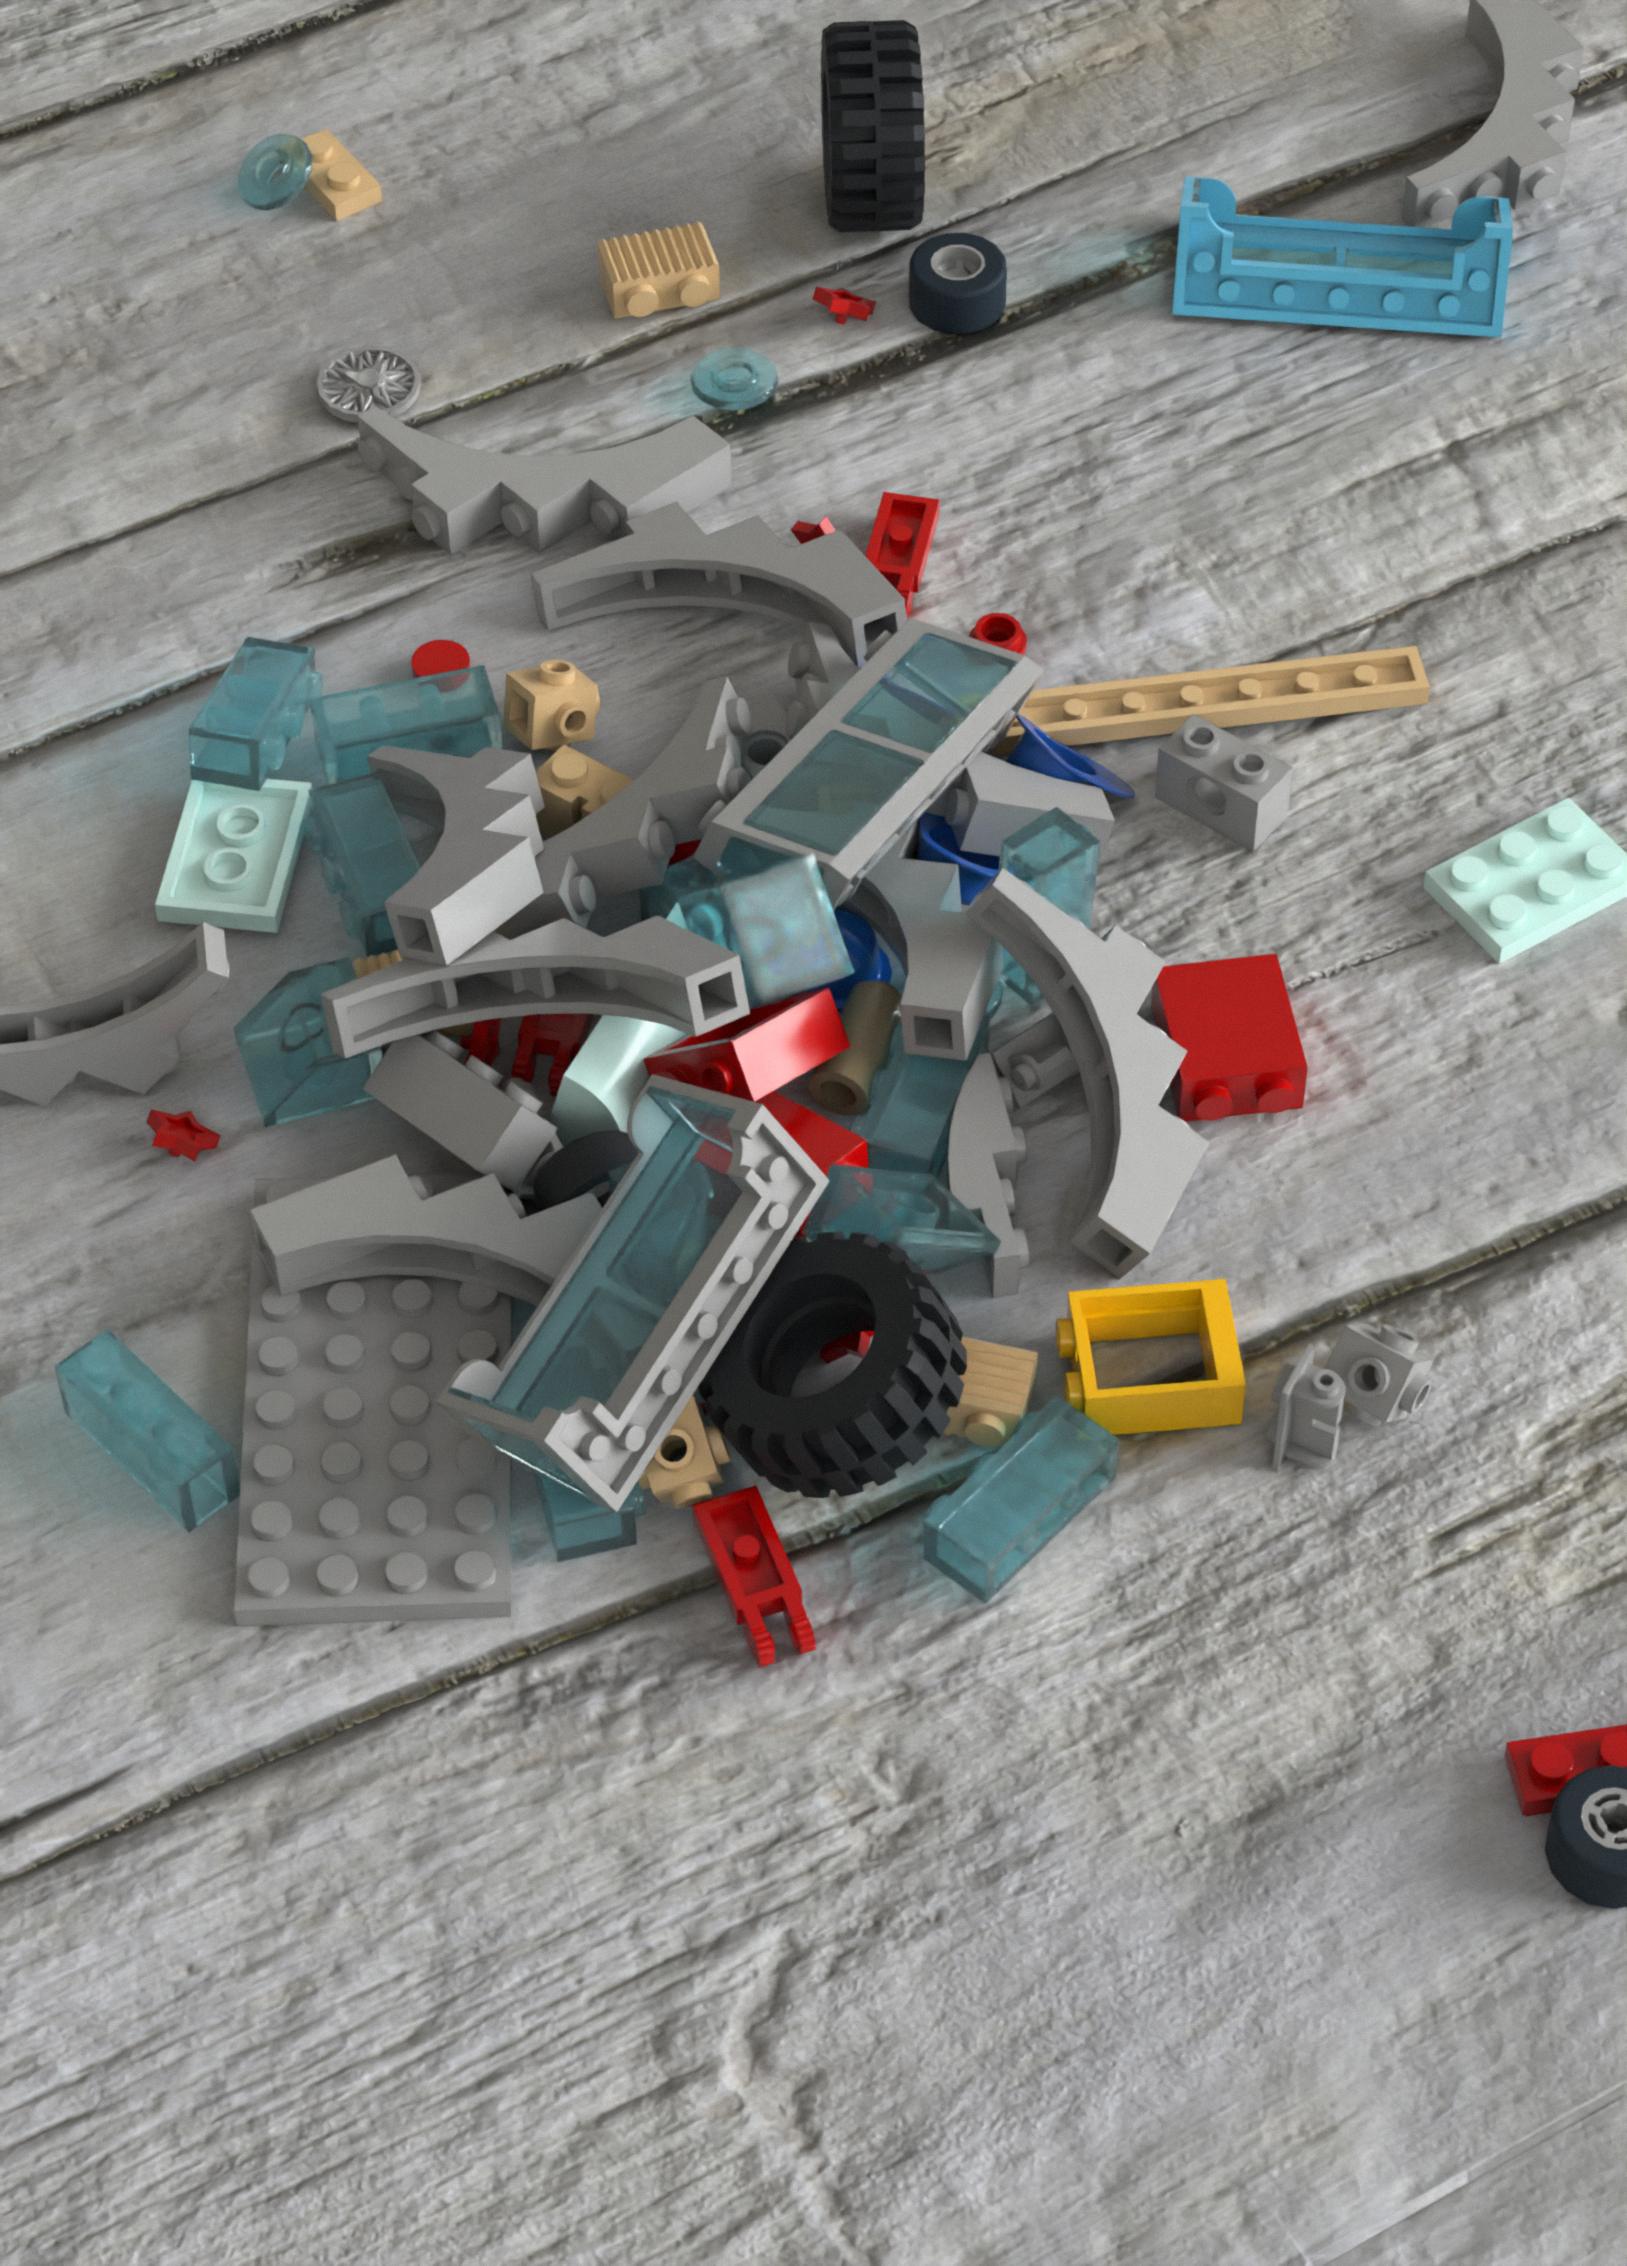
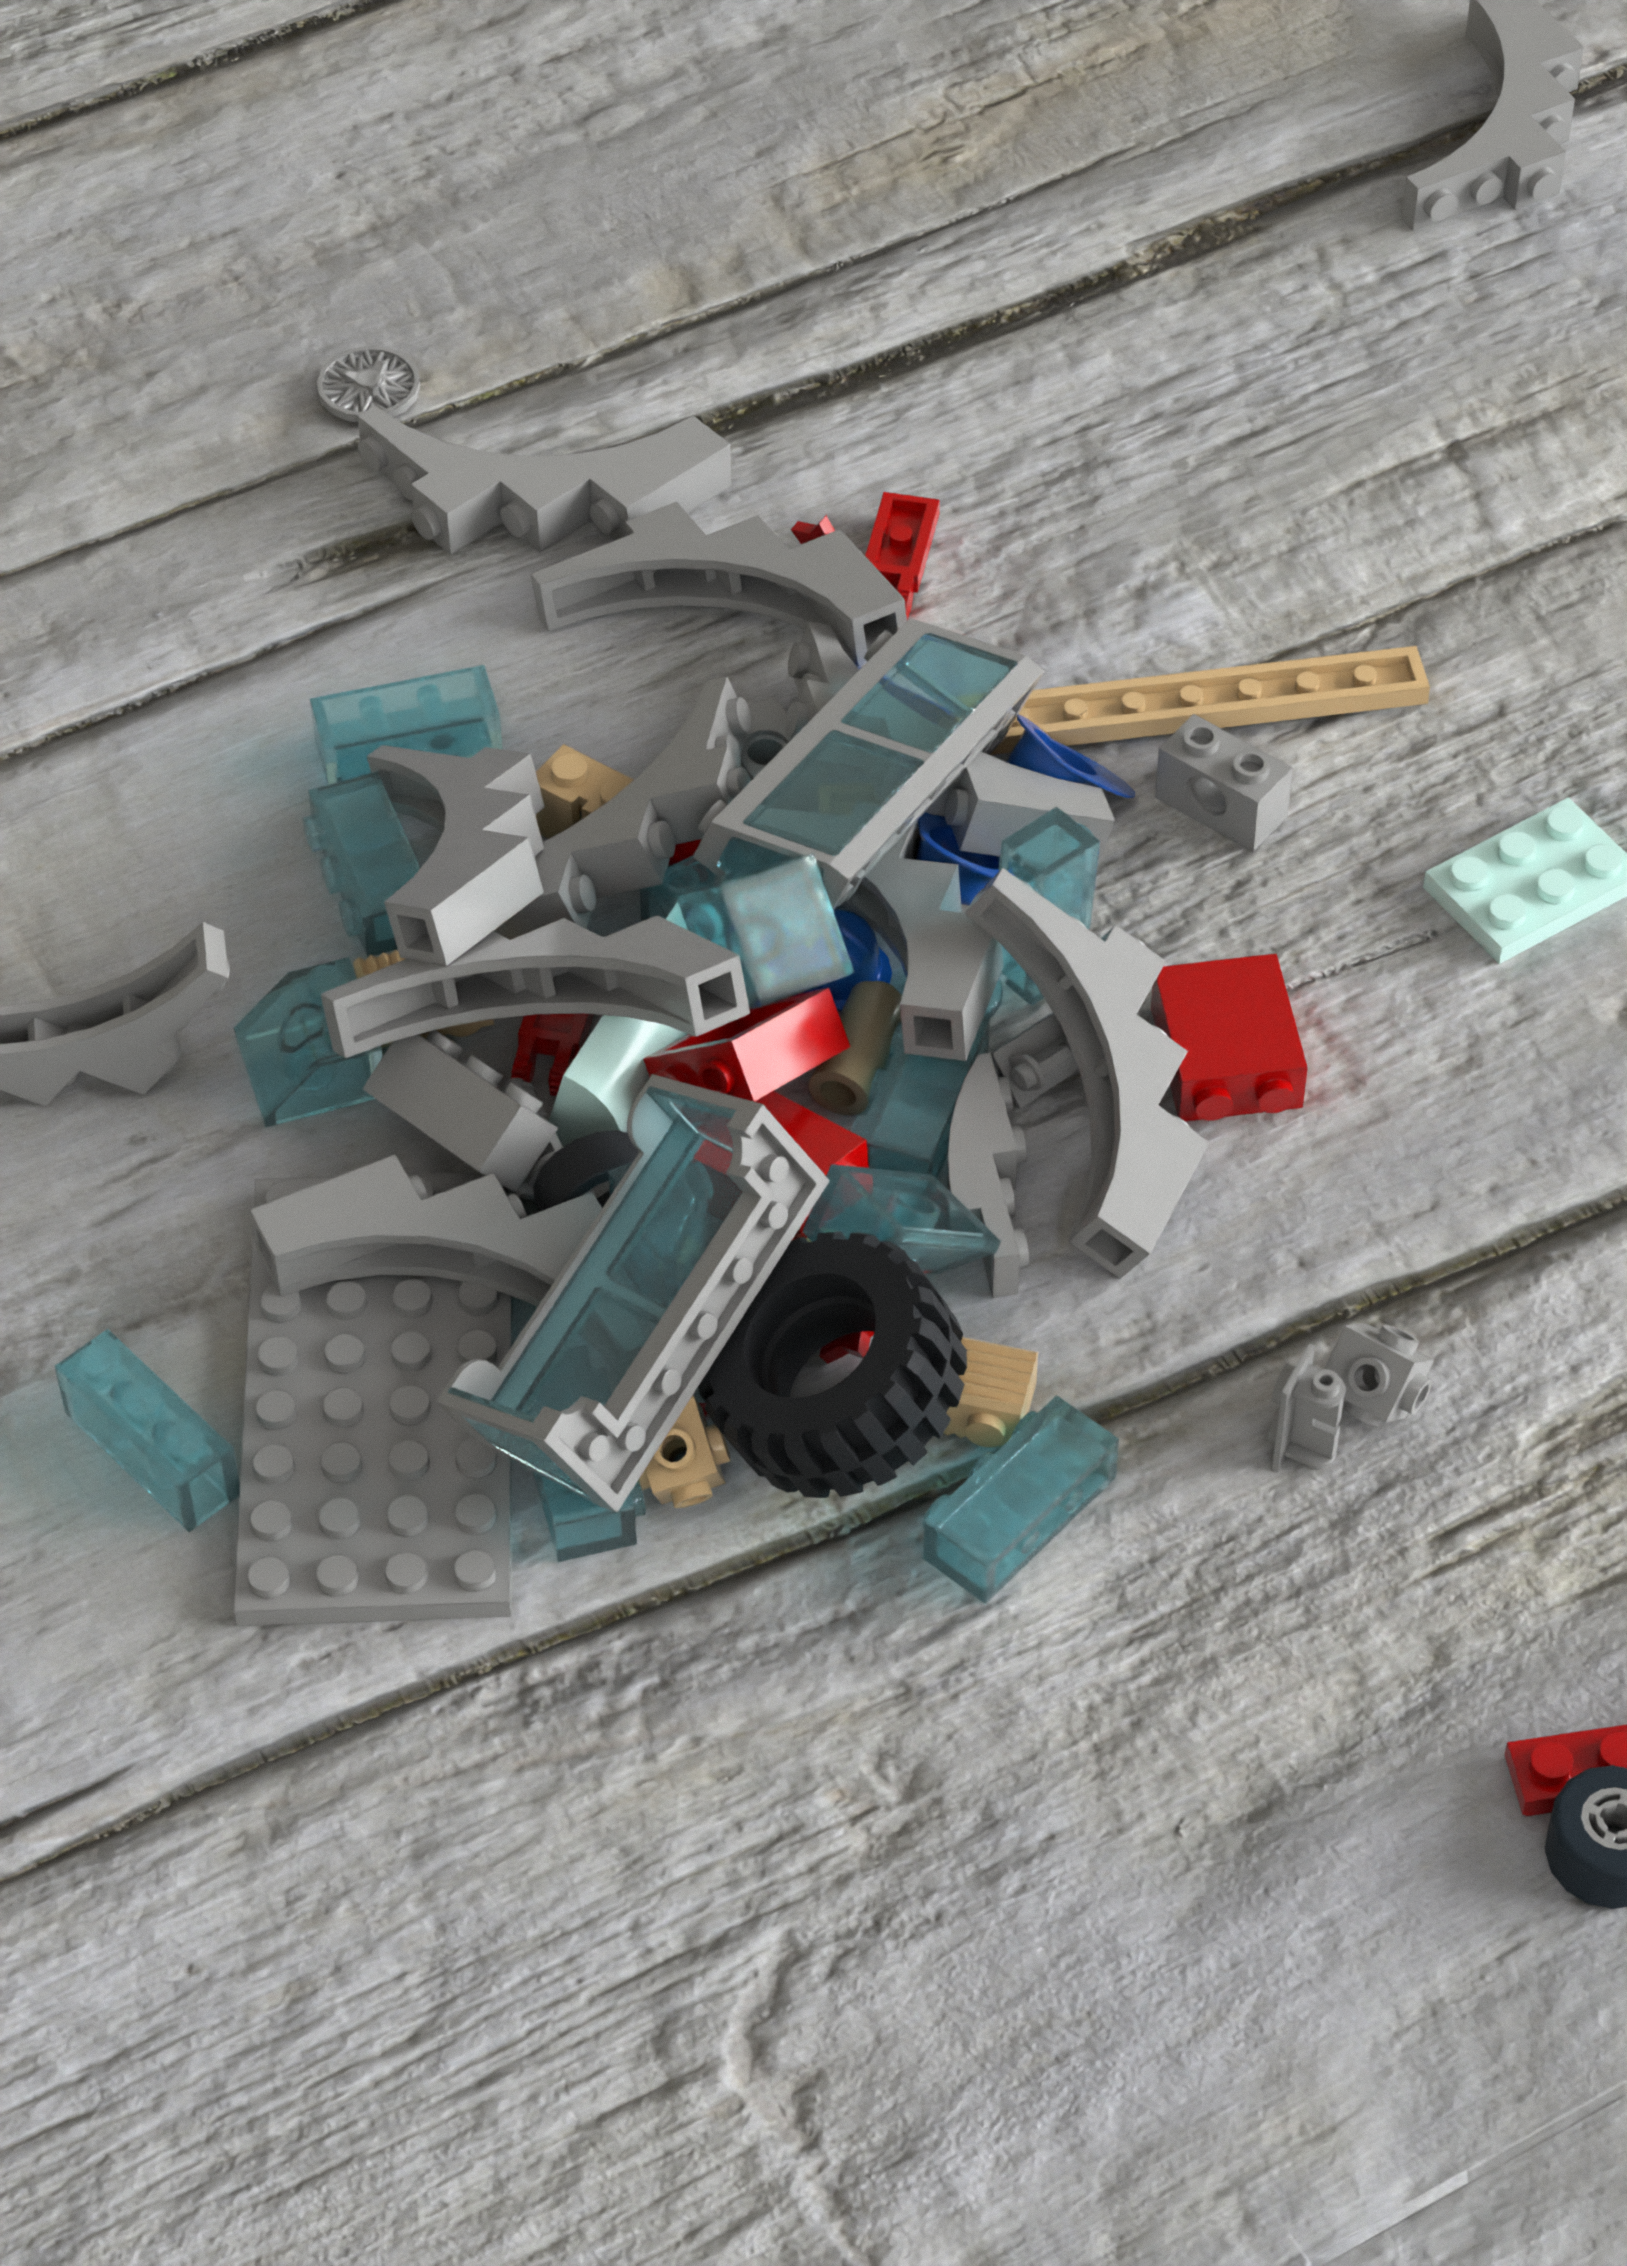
(181, 1134): red piece -> none
(234, 855): light aqua plate -> none
(253, 714): clear light blue brick -> none
(264, 161): clear light blue piece -> none
(338, 178): tan plate -> none
(439, 657): red tile -> none
(484, 1041): red piece -> none
(550, 705): tan brick -> none
(658, 270): tan brick -> none
(734, 364): clear light blue piece -> none
(753, 1569): red hinge -> none
(844, 303): red piece -> none
(872, 126): black tyre -> none
(957, 283): black wheel -> none
(1000, 631): red plate -> none
(1154, 1312): yellow window -> none
(1342, 269): medium azure windscreen -> none

